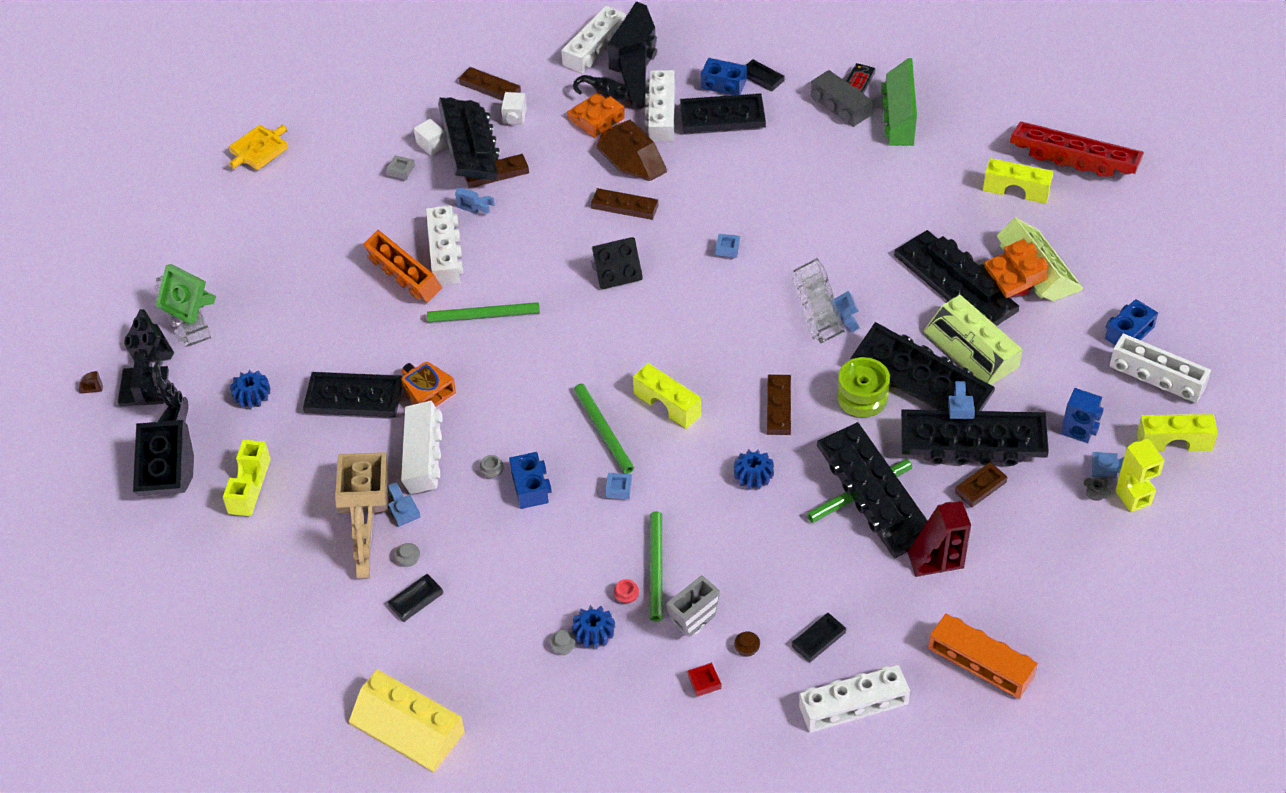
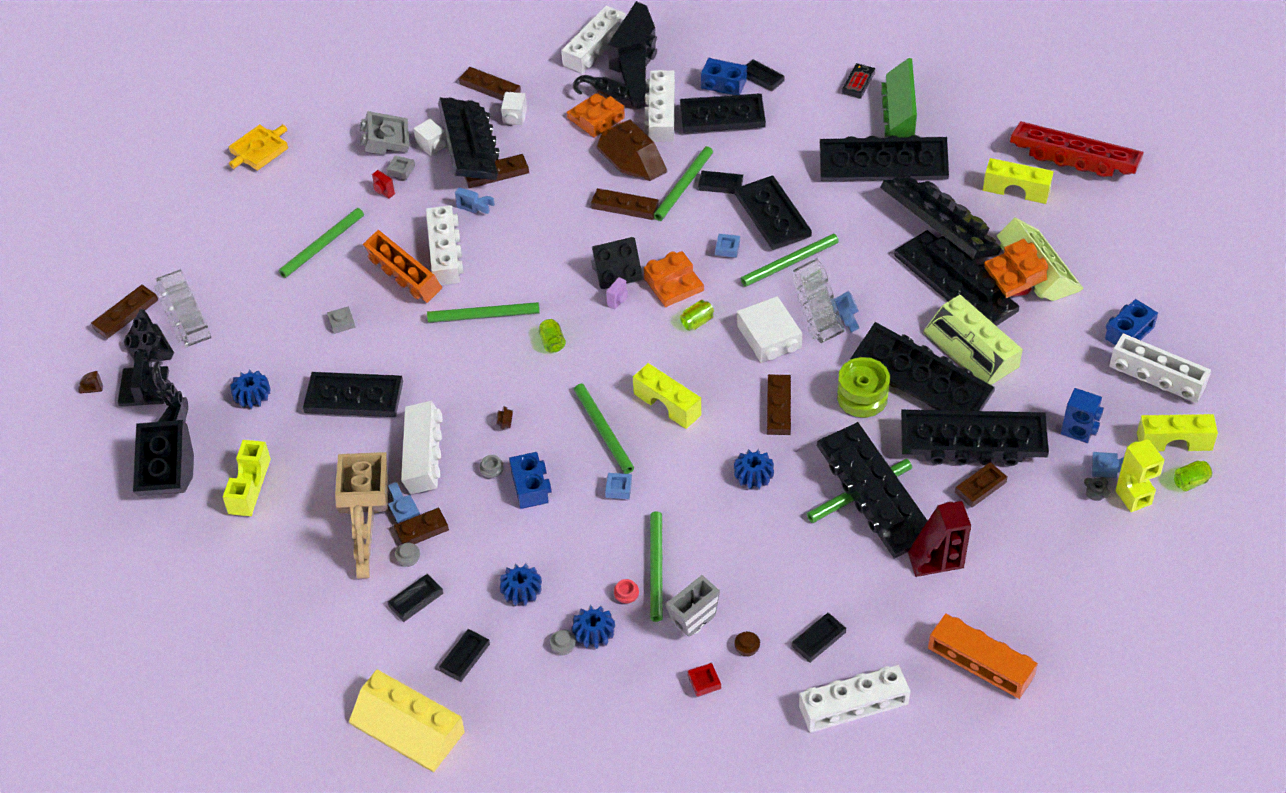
(124, 311): none -> reddish brown plate
(182, 294): bright green bracket -> none
(321, 242): none -> bright green piece
(341, 320): none -> light grey plate
(383, 184): none -> red plate
(384, 133): none -> light grey plate
(421, 527): none -> reddish brown plate
(427, 383): orange torso -> none
(464, 655): none -> black tile
(504, 418): none -> reddish brown plate
(520, 584): none -> blue gear
(551, 335): none -> clear neon green brick
(617, 293): none -> lavender plate
(672, 278): none -> orange plate
(683, 183): none -> bright green piece
(697, 315): none -> clear neon green brick
(719, 182): none -> black tile
(769, 329): none -> white brick
(773, 212): none -> black plate
(789, 260): none -> bright green piece
(841, 98): dark grey brick -> none
(883, 158): none -> black plate
(944, 215): none -> black plate
(961, 405): medium blue plate -> none
(1192, 475): none -> clear neon green brick

